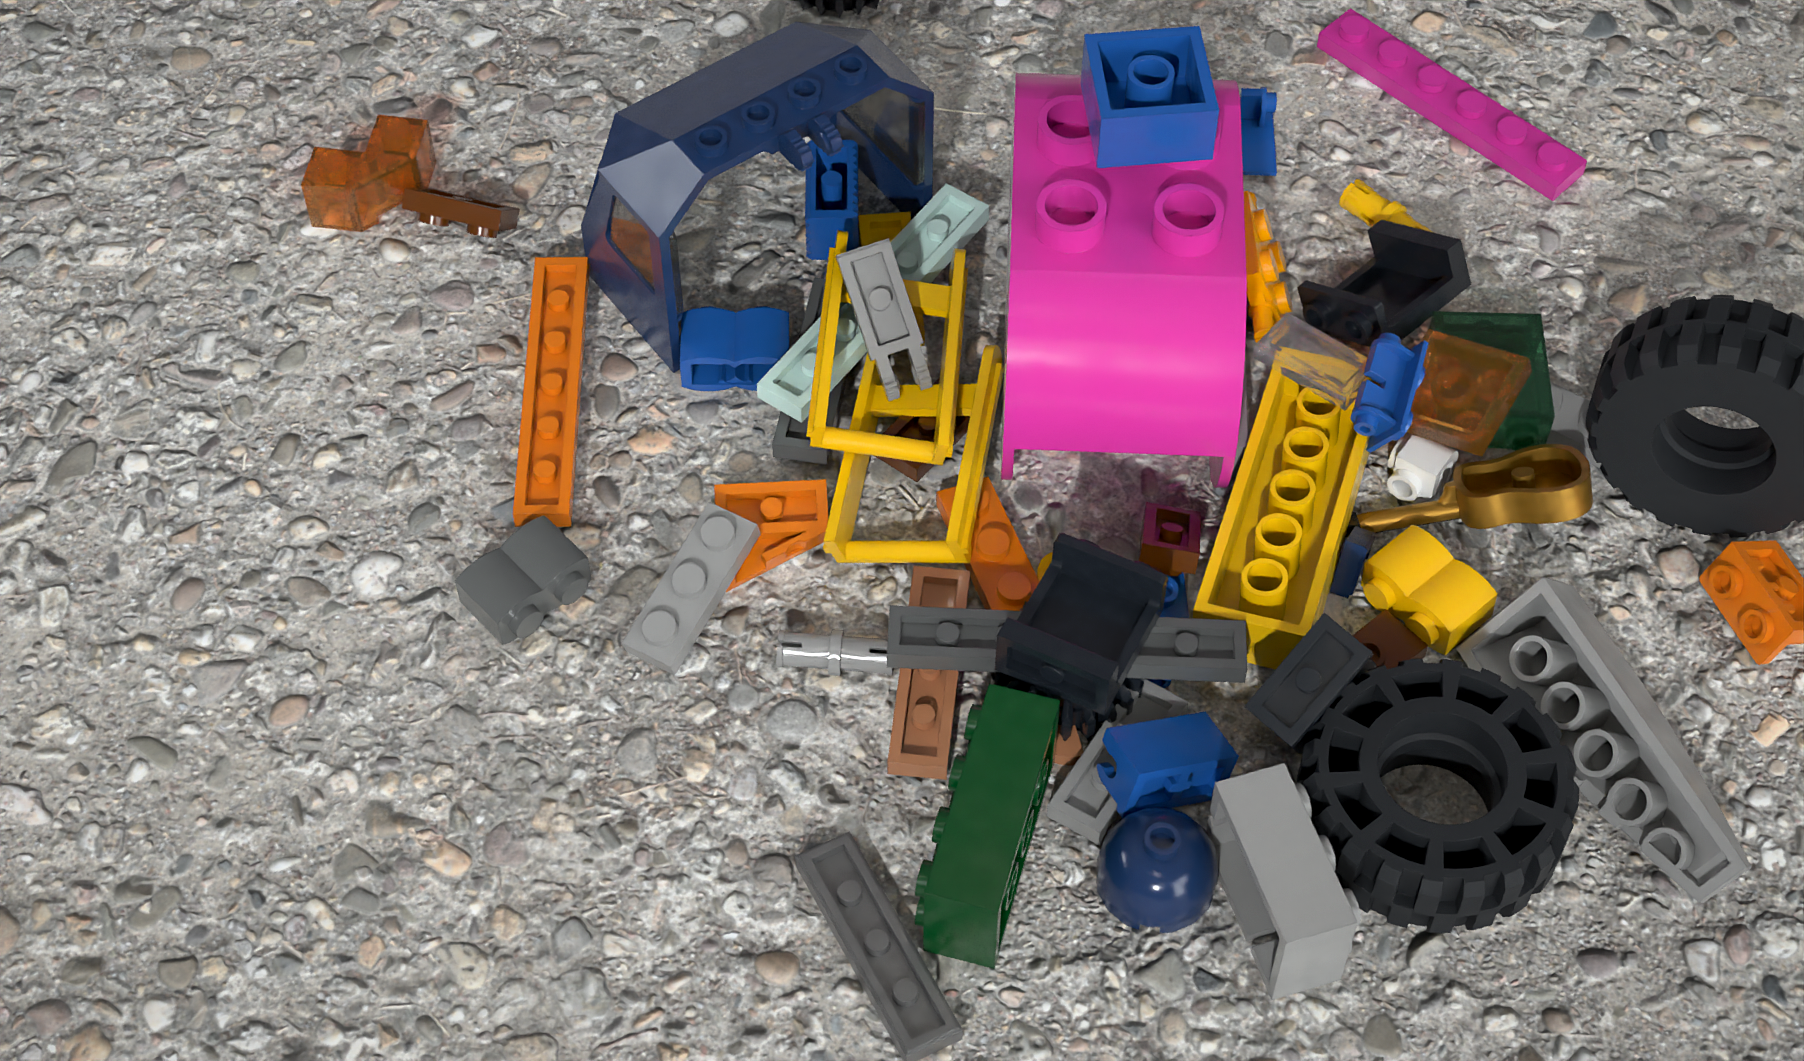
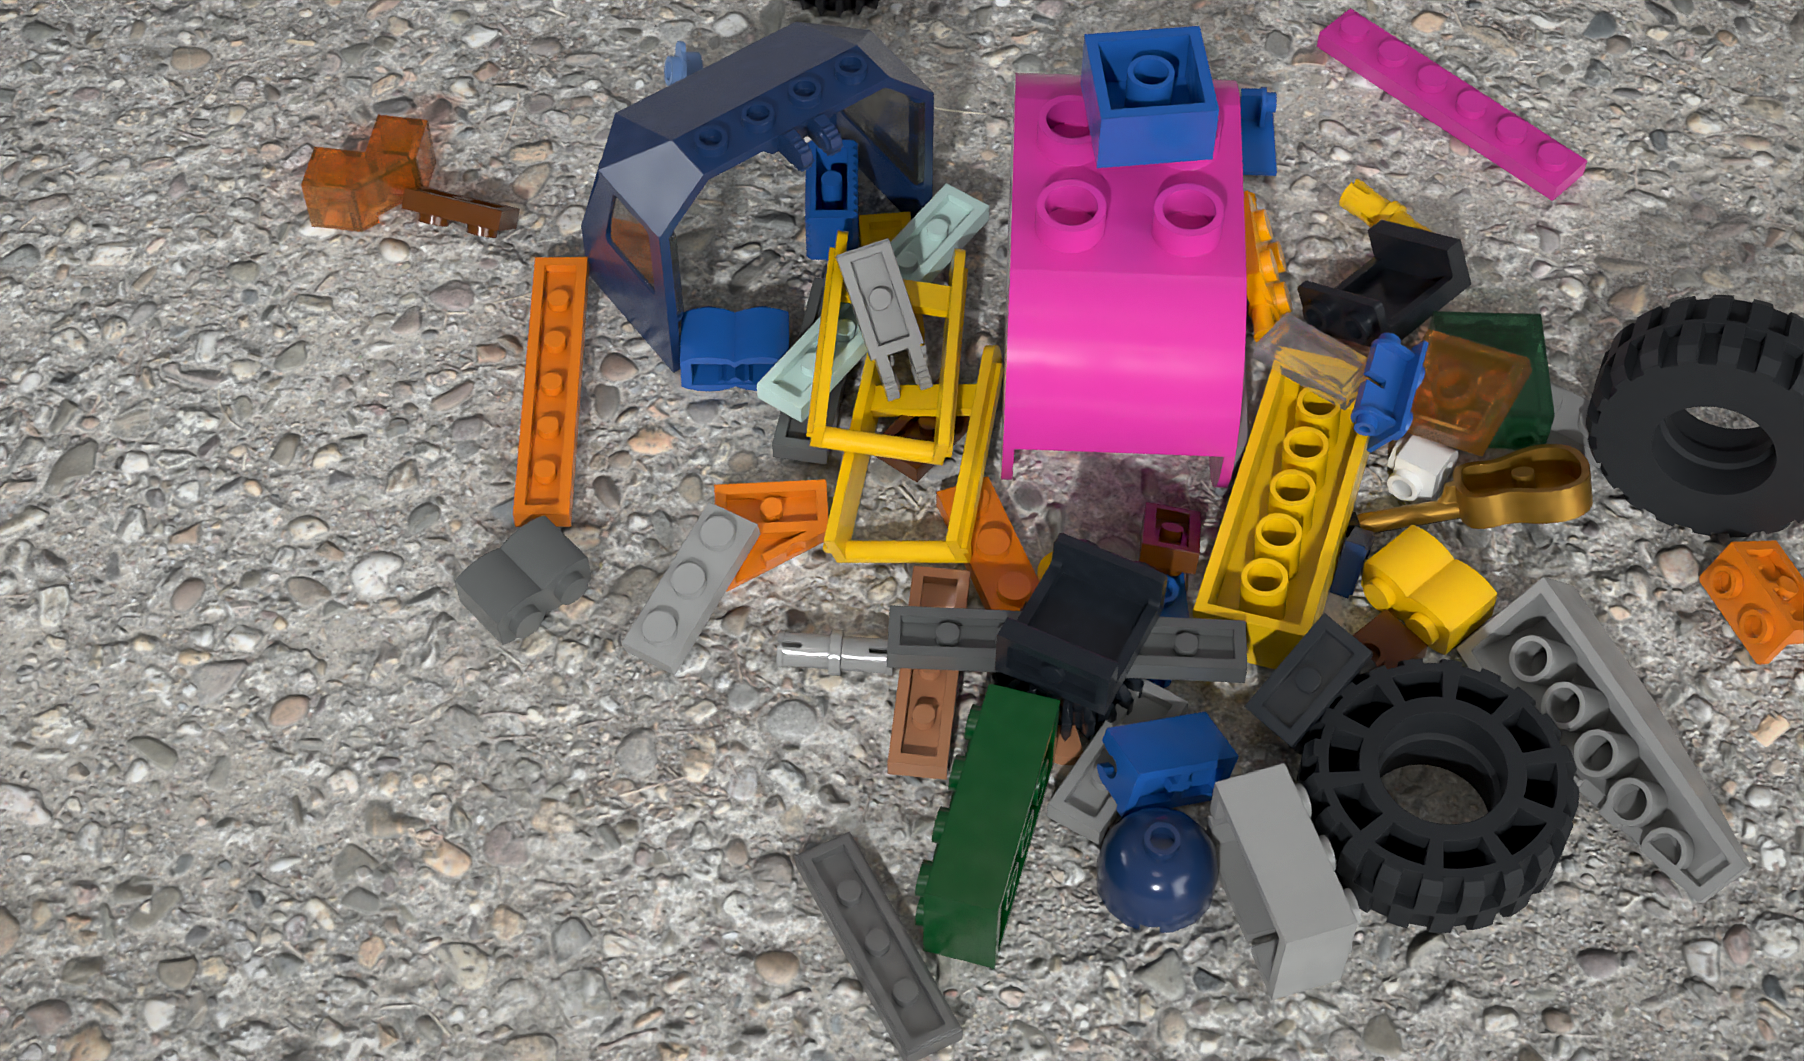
(681, 64): none -> medium blue plate

